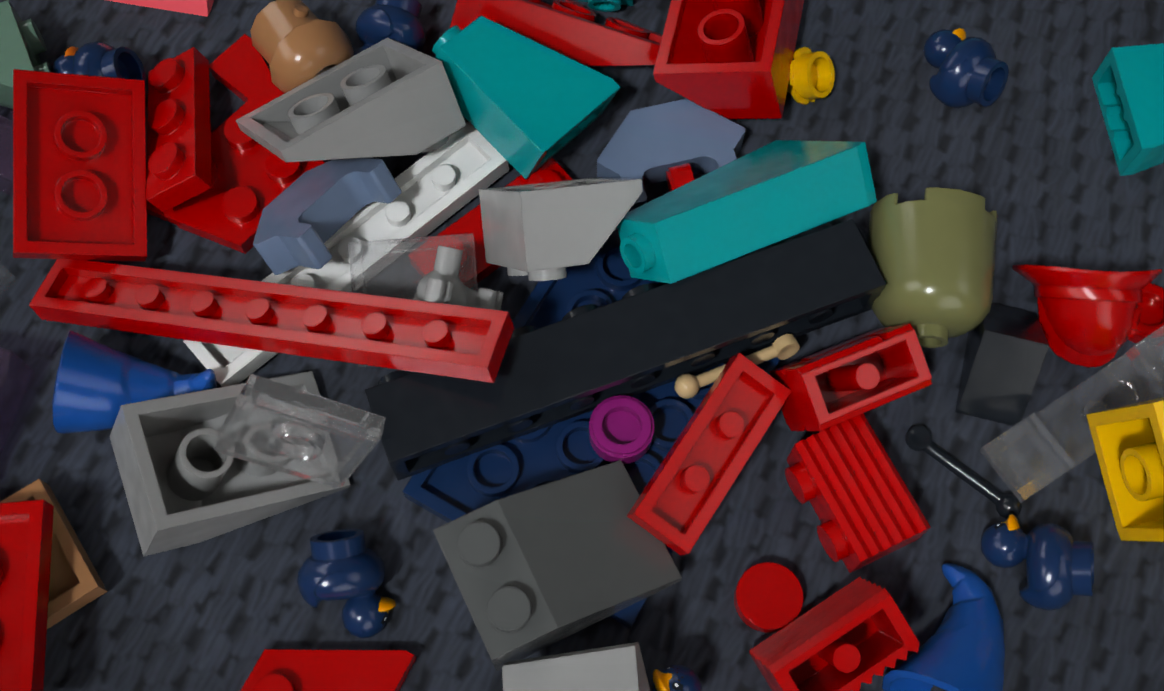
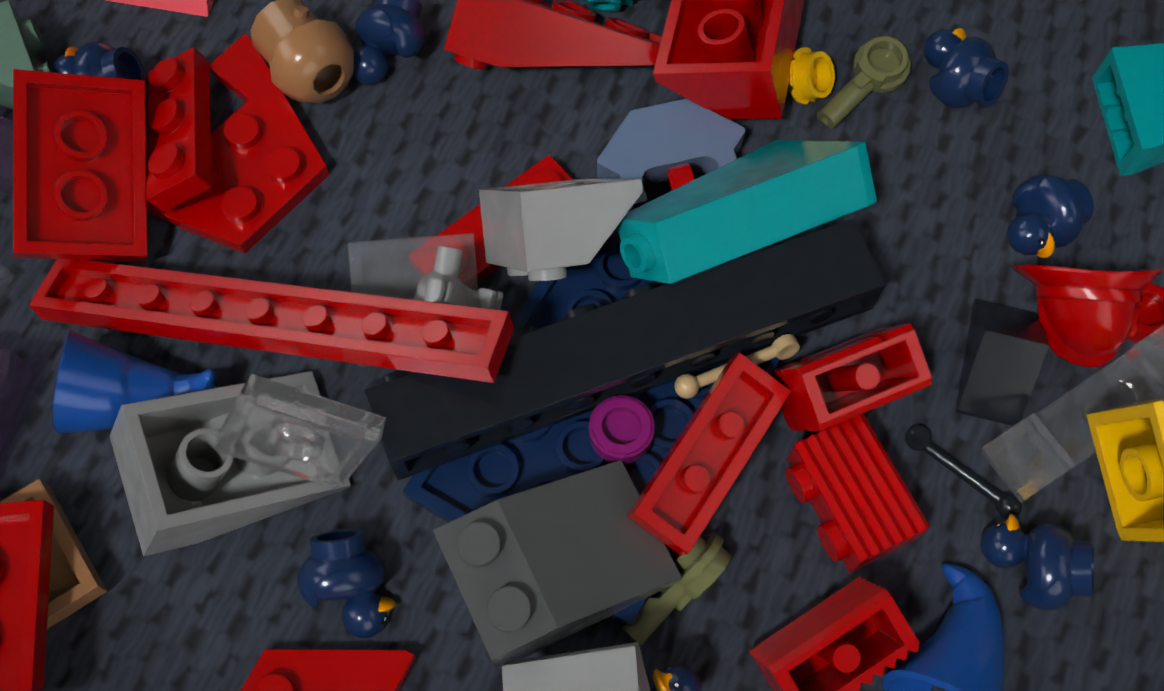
(316, 207): sand blue piece -> none
(365, 107): light grey slope -> none
(430, 195): white plate -> none
(520, 92): teal slope -> none
(698, 572): none -> olive plate
(768, 597): red tile -> none
(878, 67): none -> olive plate
(934, 262): olive cylinder -> none
(1048, 214): none -> dark blue animal

